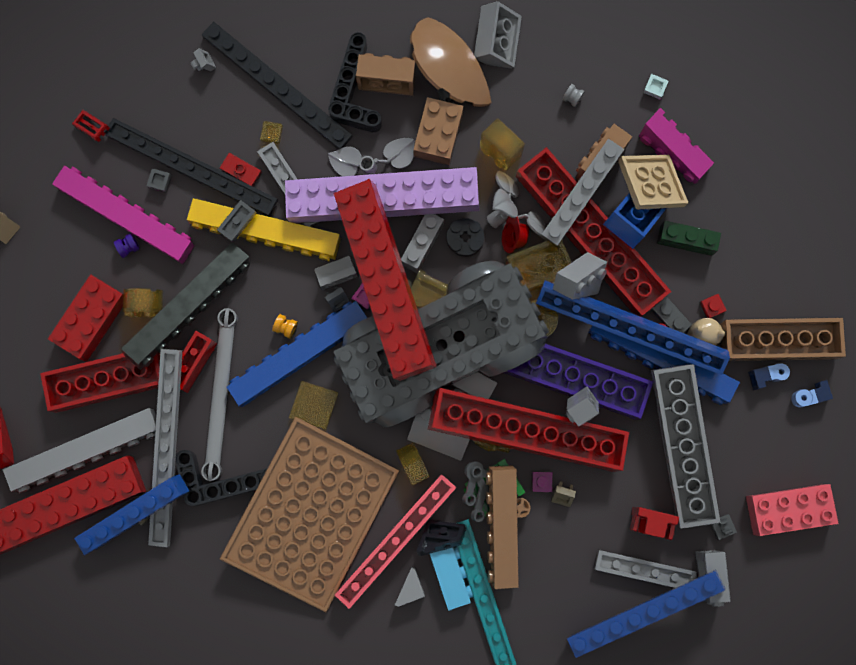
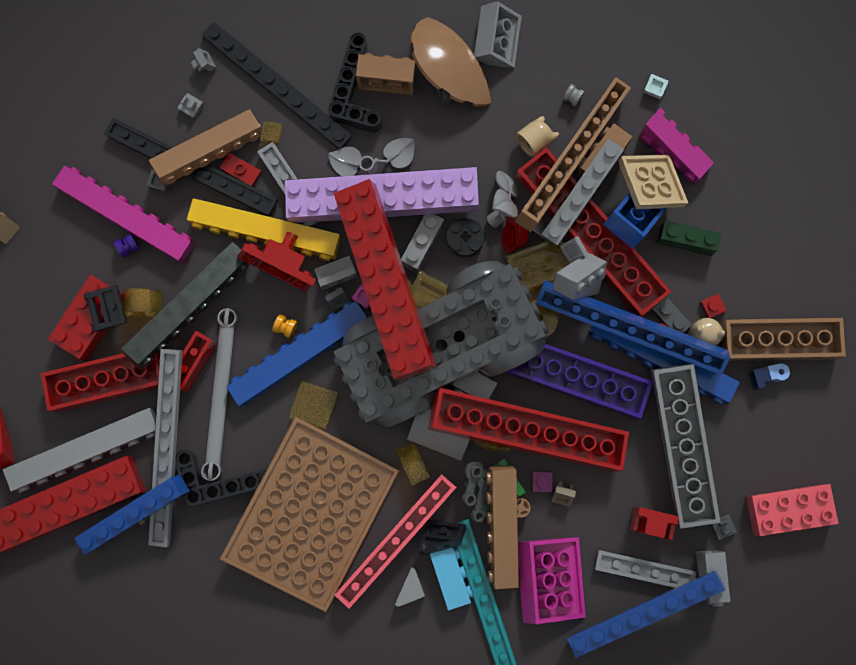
(99, 132): red tile -> none
(111, 307): none -> black plate
(190, 106): none -> light grey tile
(205, 147): none -> medium nougat brick
(236, 221): dark grey plate -> none
(279, 261): none -> red brick
(438, 131): medium nougat brick -> none
(501, 144): clear yellow brick -> none
(537, 135): none -> tan piece
(551, 580): none -> dark pink slope
(572, 155): none -> medium nougat brick
(573, 249): none -> light grey tile
(582, 407): light grey brick -> none
(805, 398): leg -> none

